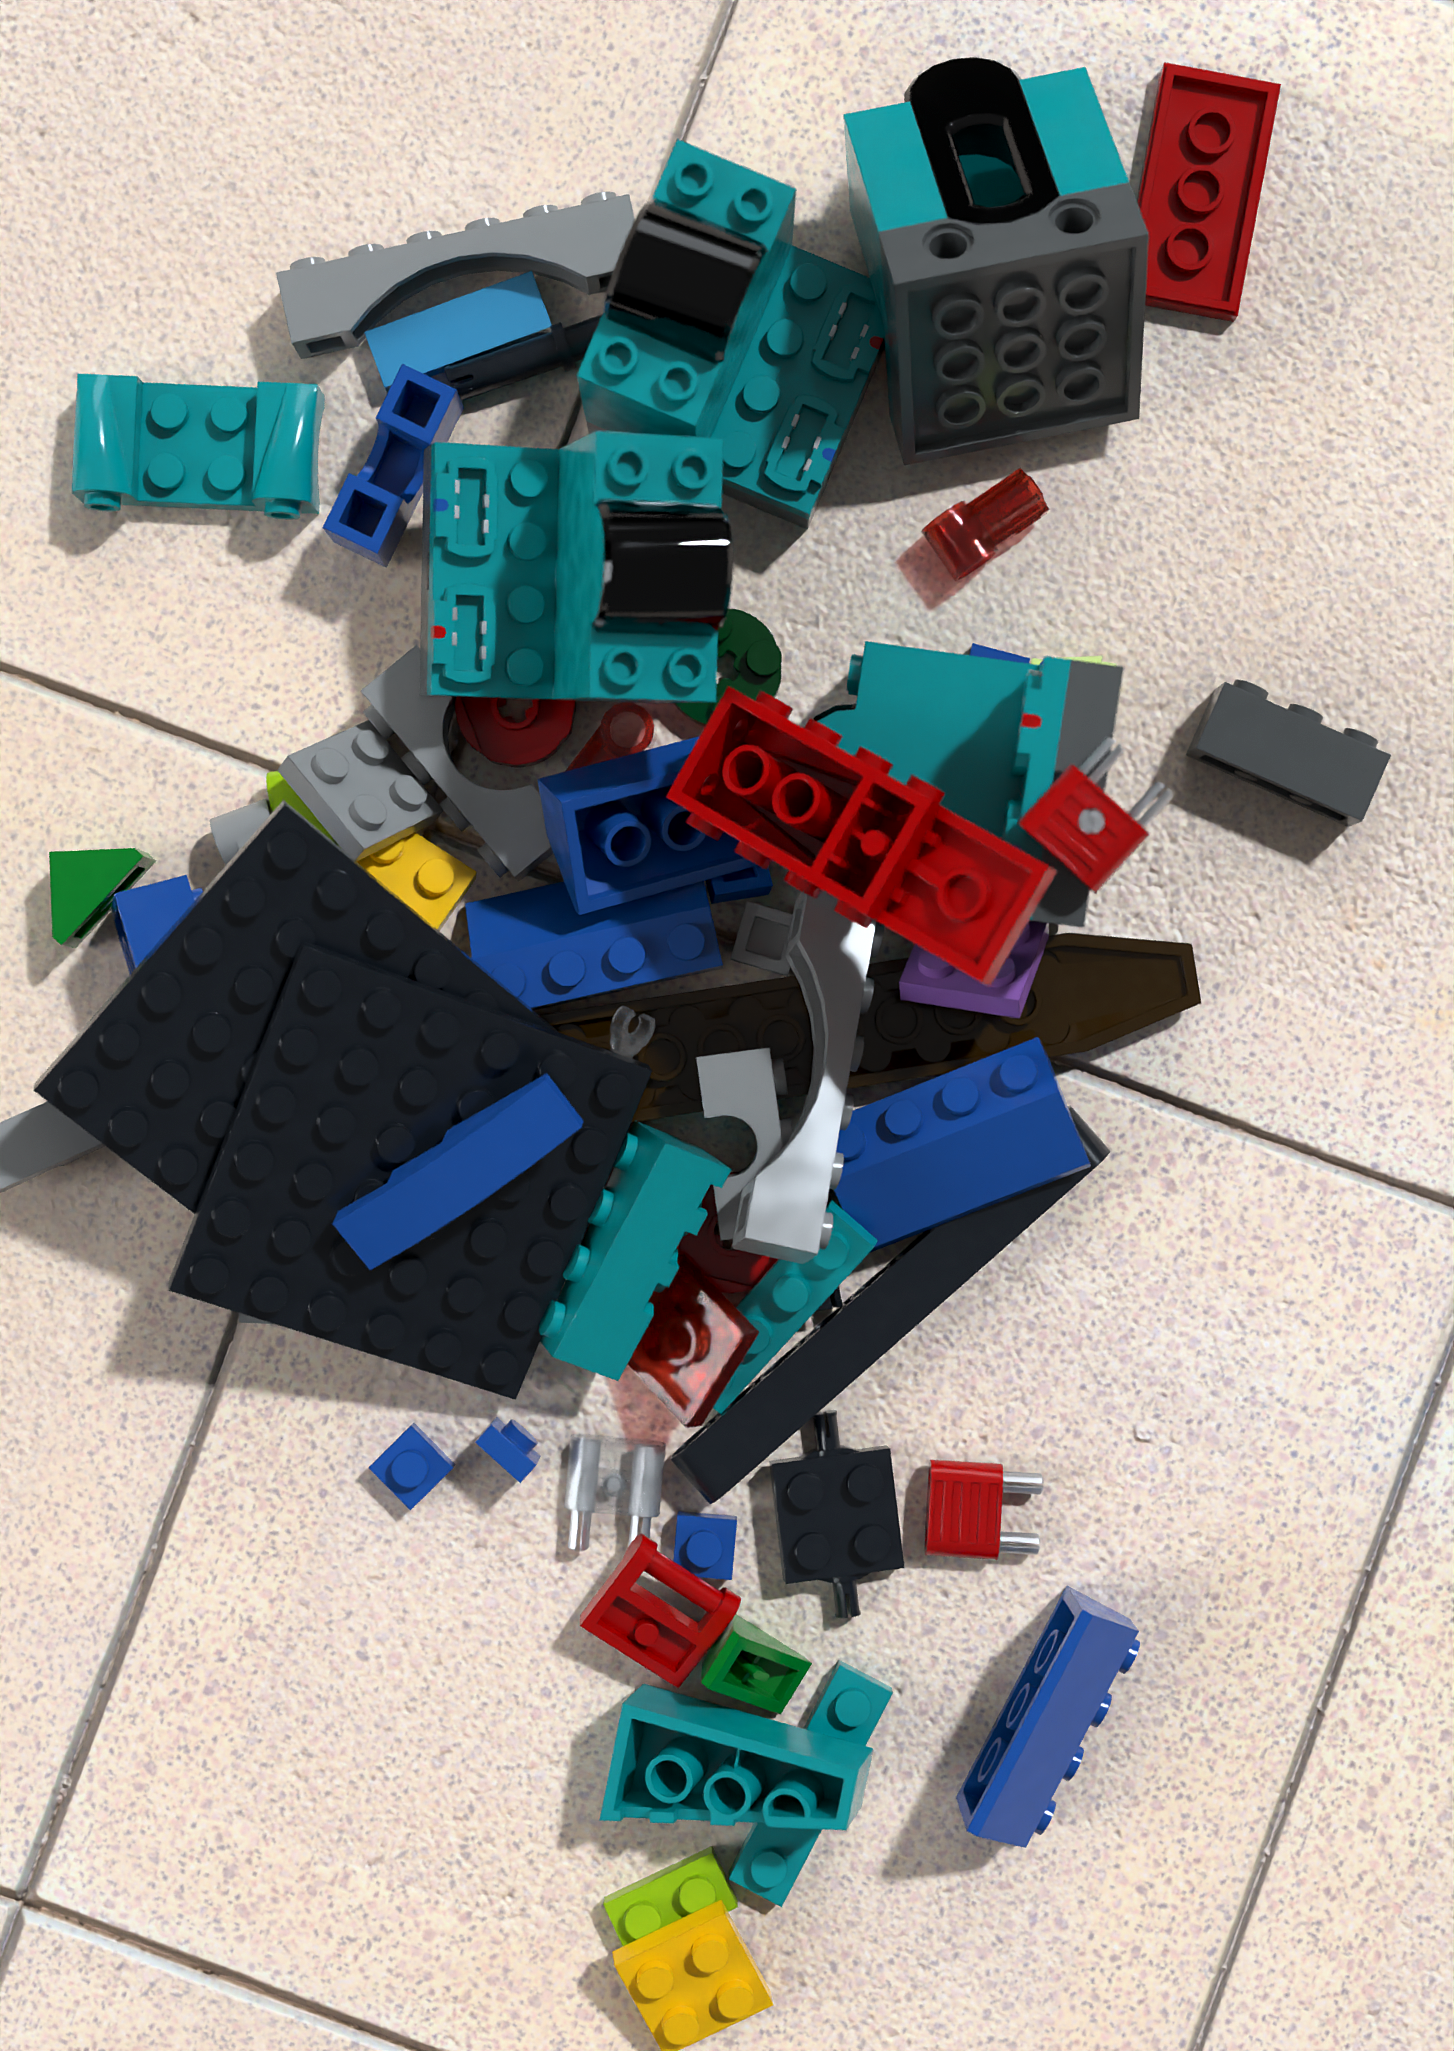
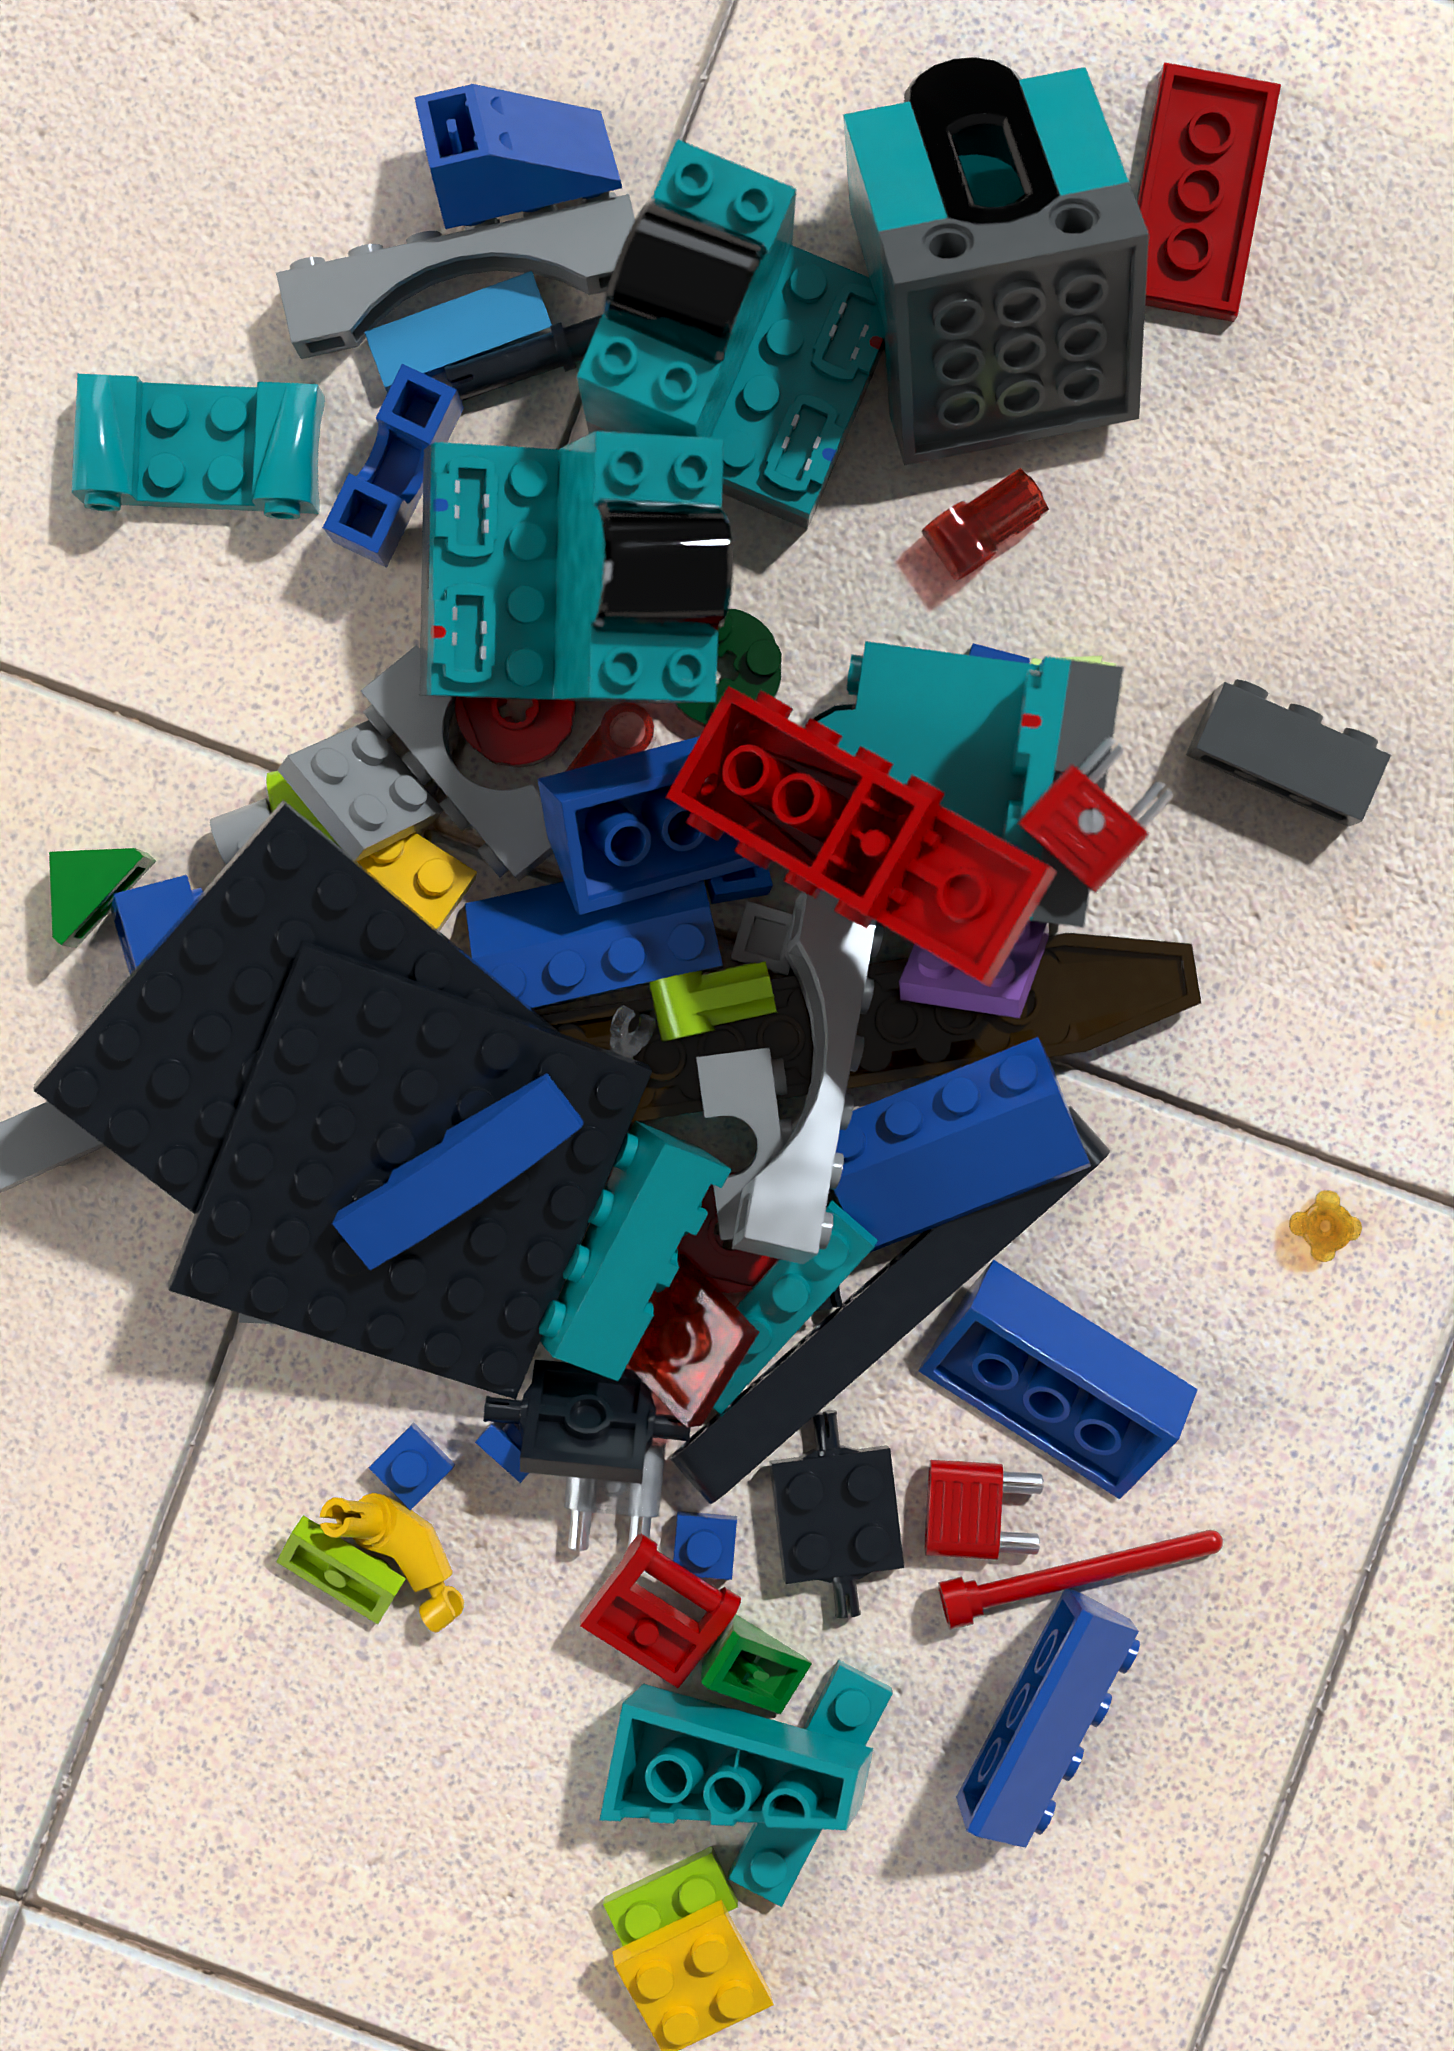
(341, 1570): none -> lime plate
(400, 1533): none -> yellow arm
(511, 152): none -> blue slope
(585, 1423): none -> black plate
(698, 1002): none -> lime piece
(967, 1600): none -> red piece
(1059, 1380): none -> blue slope
(1342, 1229): none -> clear yellow plate

